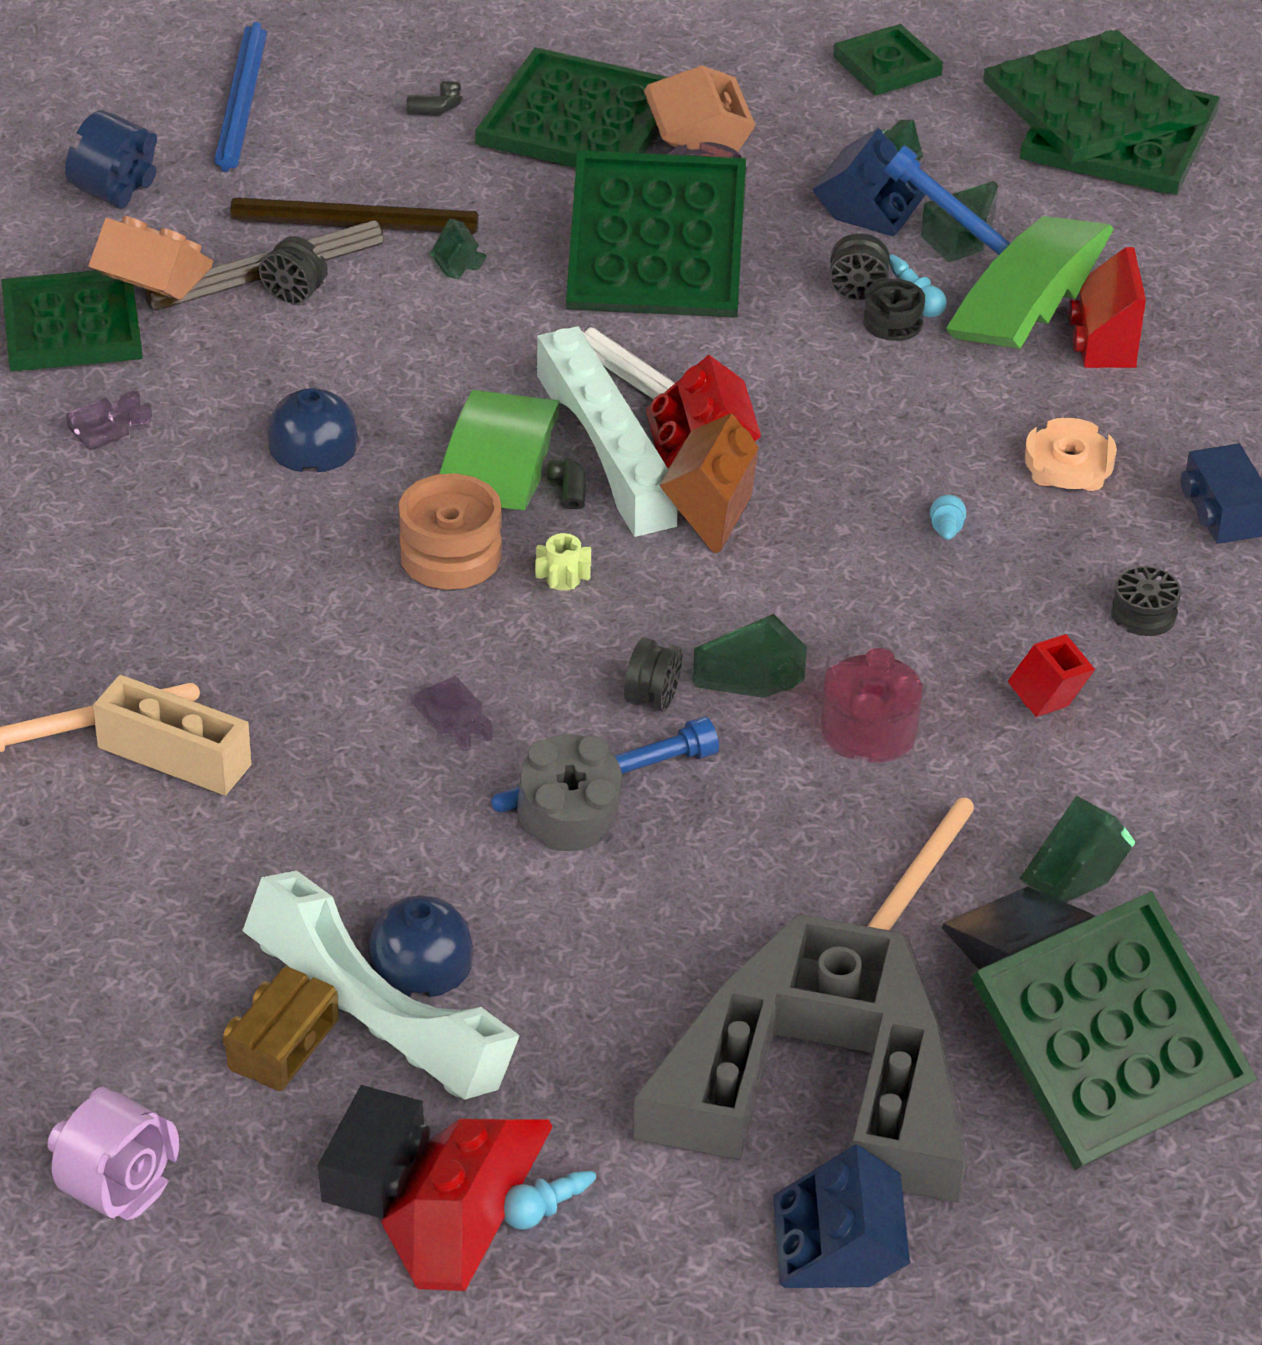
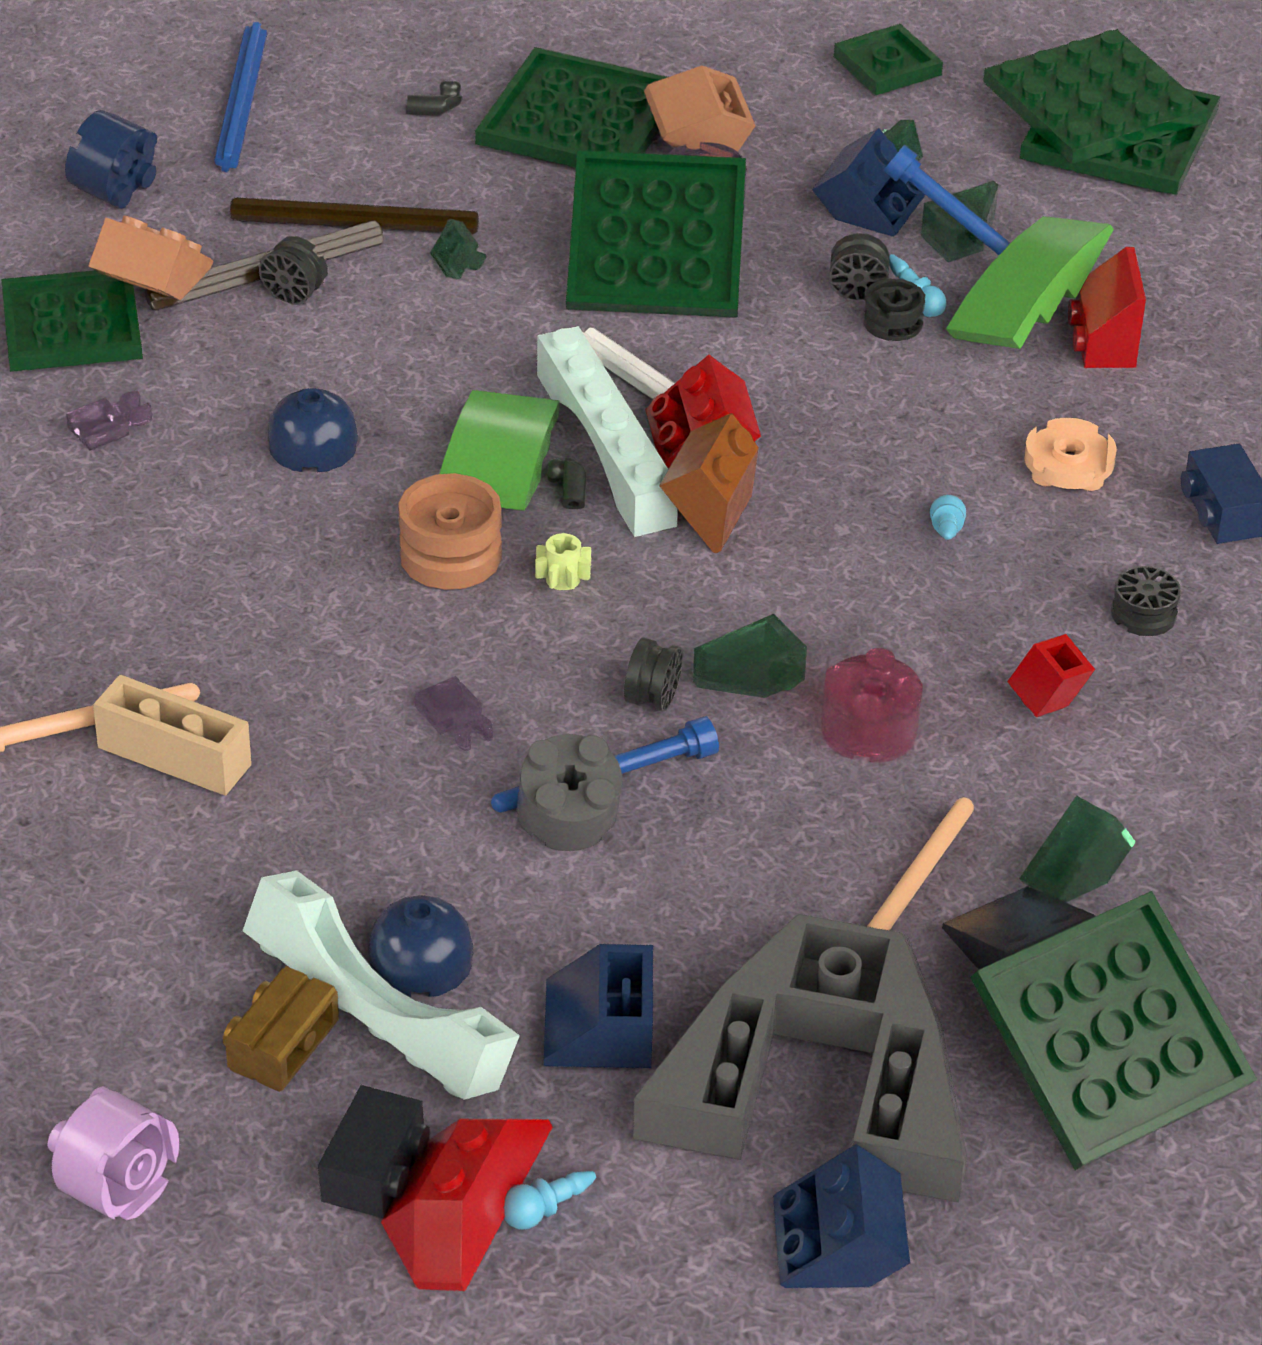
(601, 1009): none -> dark blue slope

